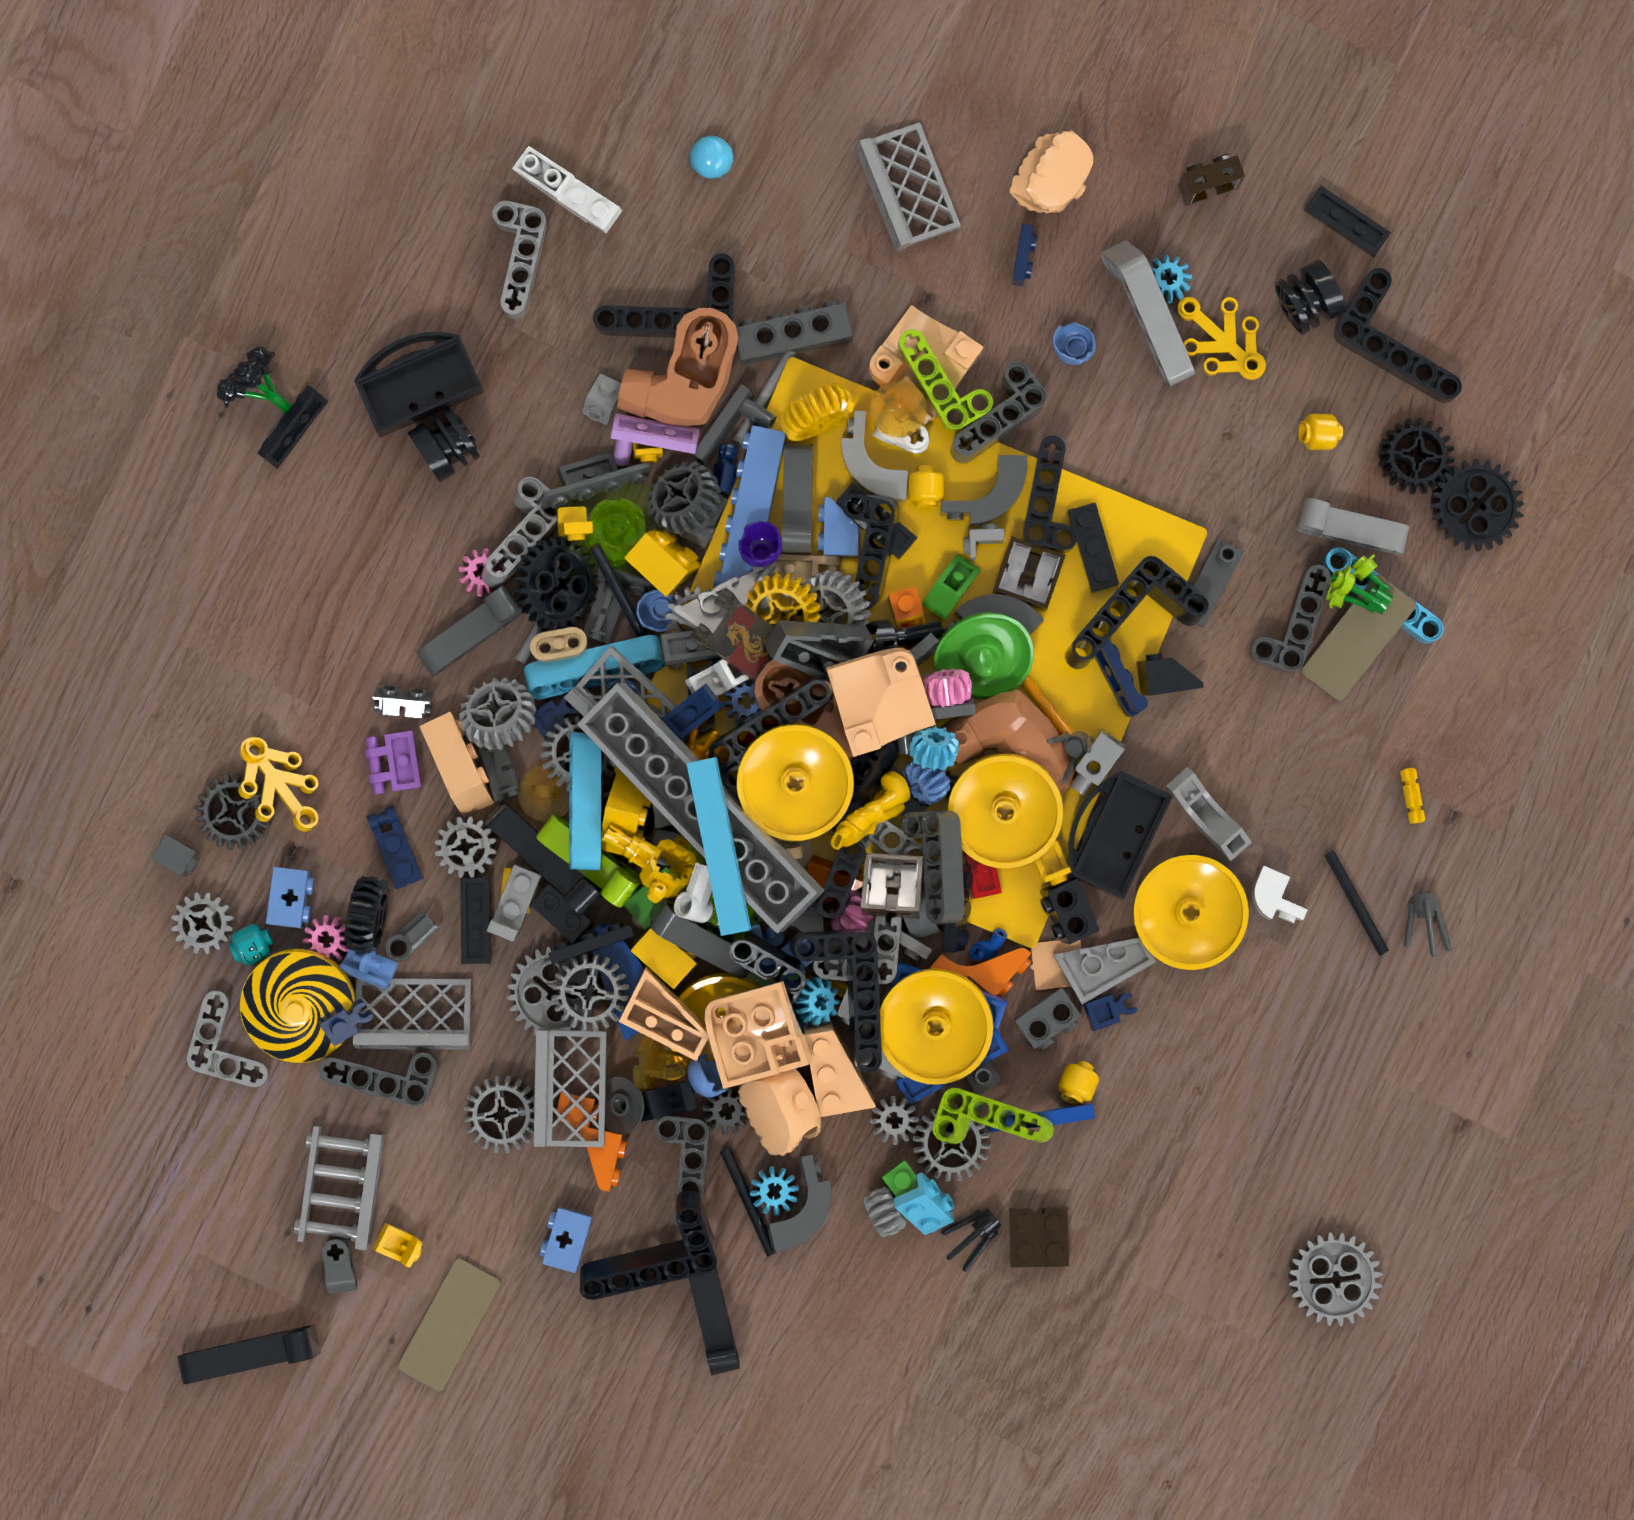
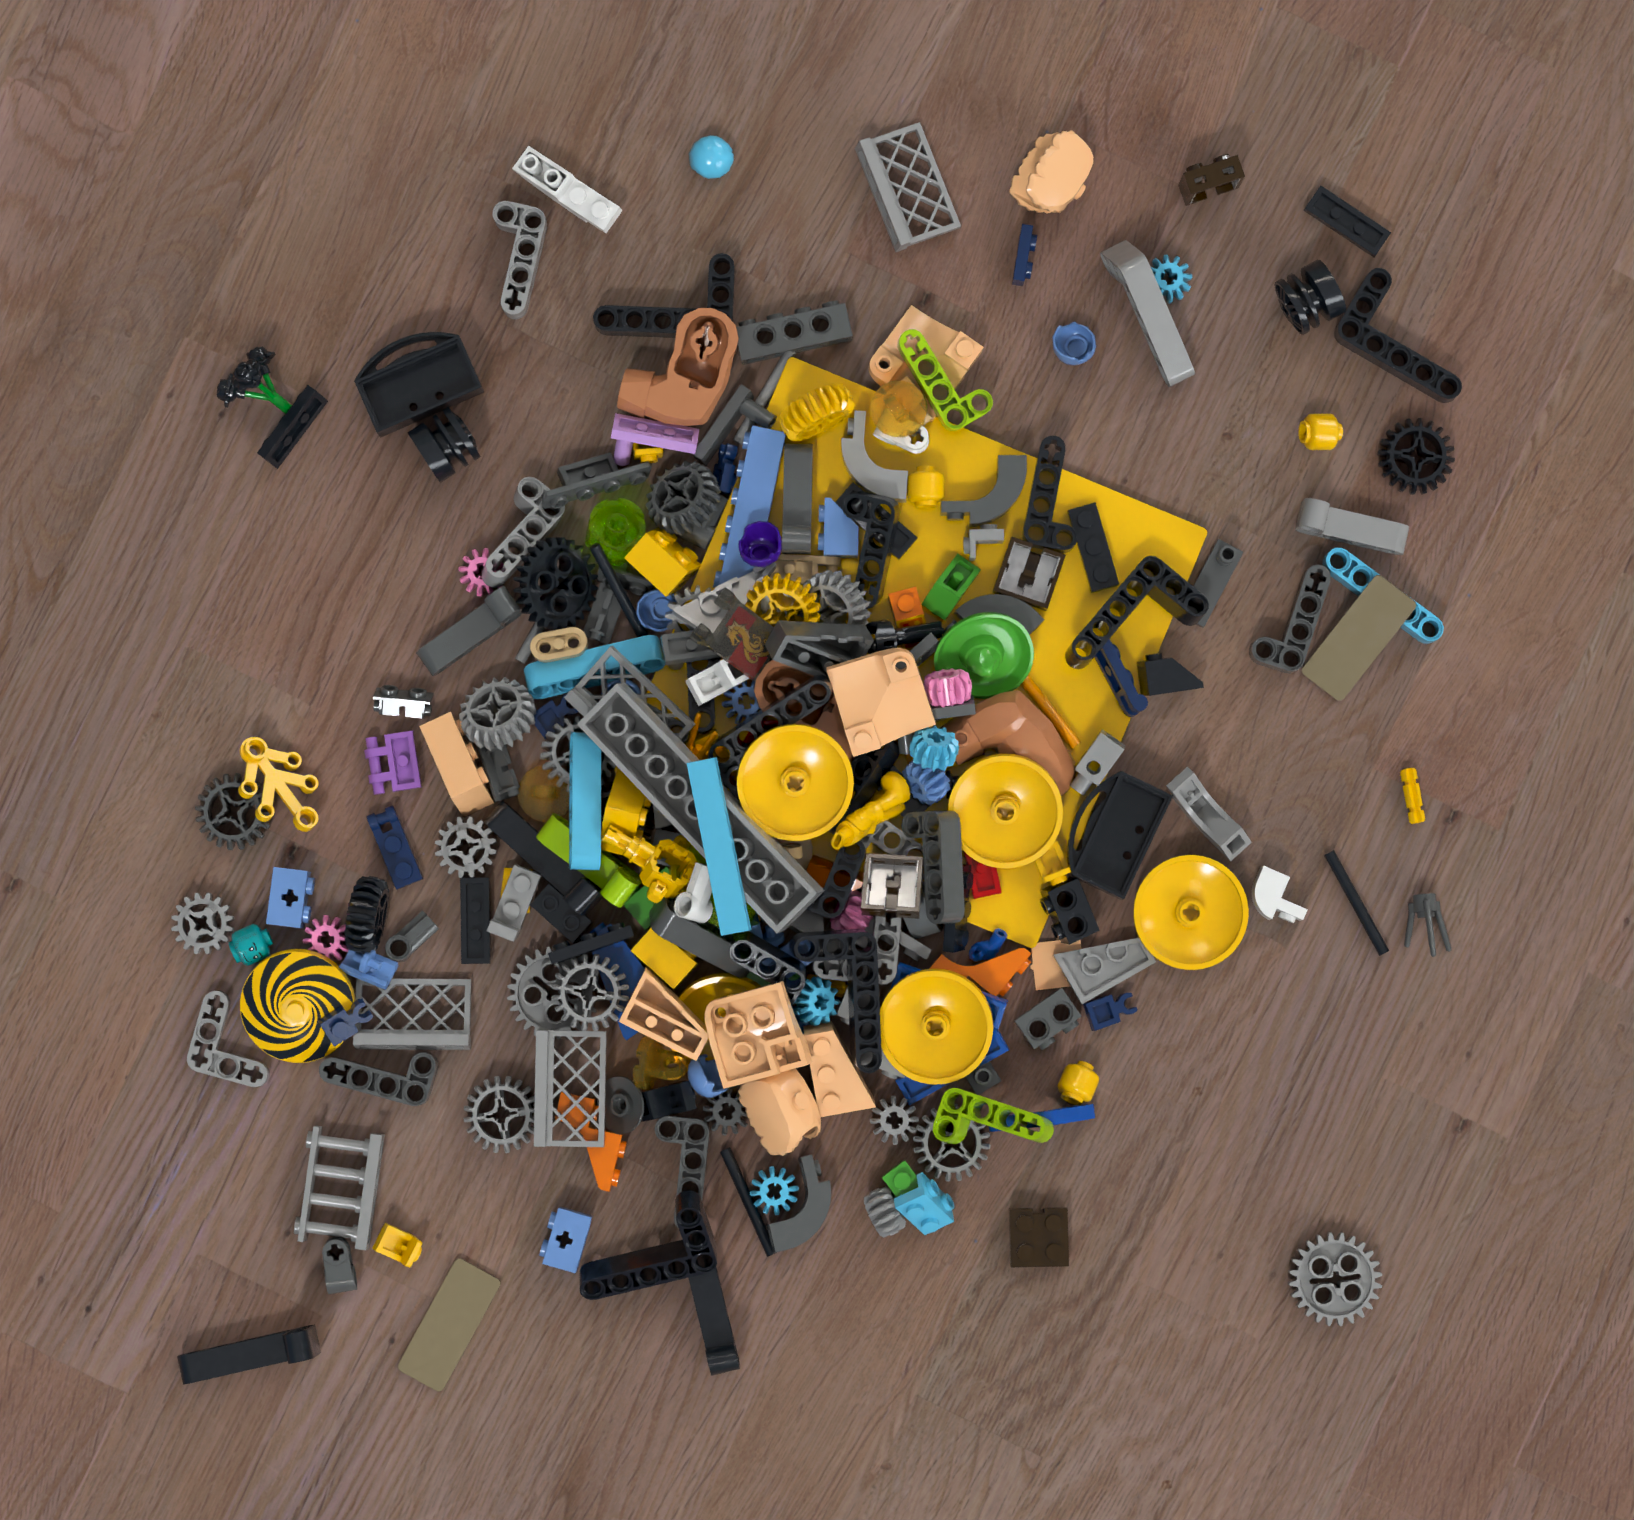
(176, 856): dark grey brick -> none
(573, 523): yellow bracket -> none
(602, 399): light grey bracket -> none
(692, 711): dark blue plate -> none
(984, 1225): black plant -> none
(995, 420): dark grey beam -> none
(1075, 745): dark grey plant -> none
(1224, 341): yellow plant -> none
(1343, 581): plant -> none
(1494, 522): black gear -> none

